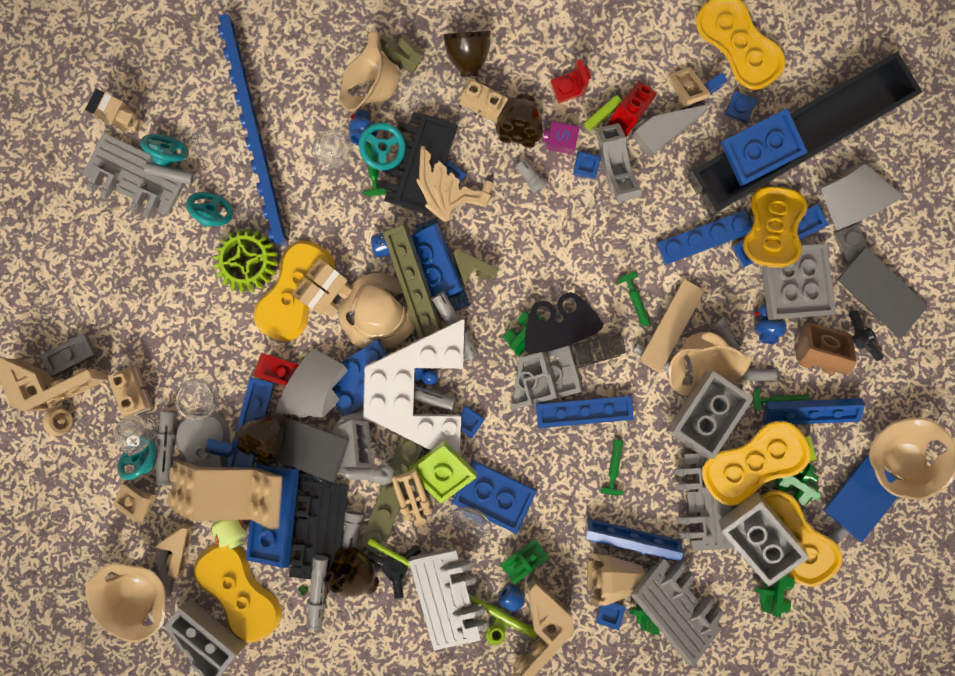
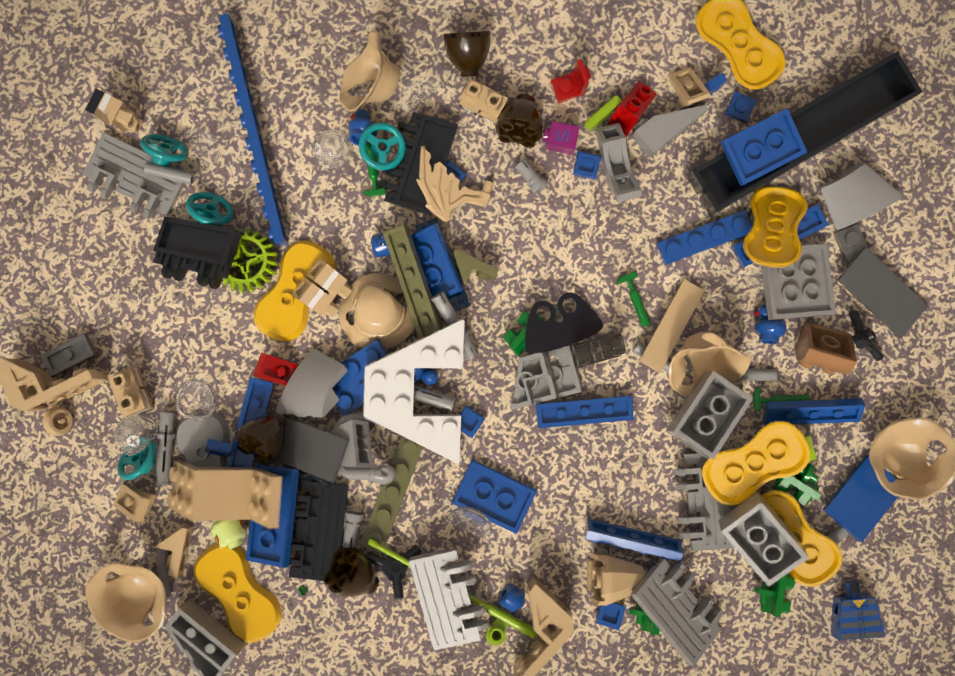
(196, 248): none -> black hinge
(317, 591): light grey pin -> none
(402, 52): olive rock -> none
(419, 520): tan piece -> none
(443, 472): lime plate -> none
(524, 561): green hips -> none
(614, 469): green piece -> none
(723, 329): light grey pin -> none
(855, 615): none -> blue torso

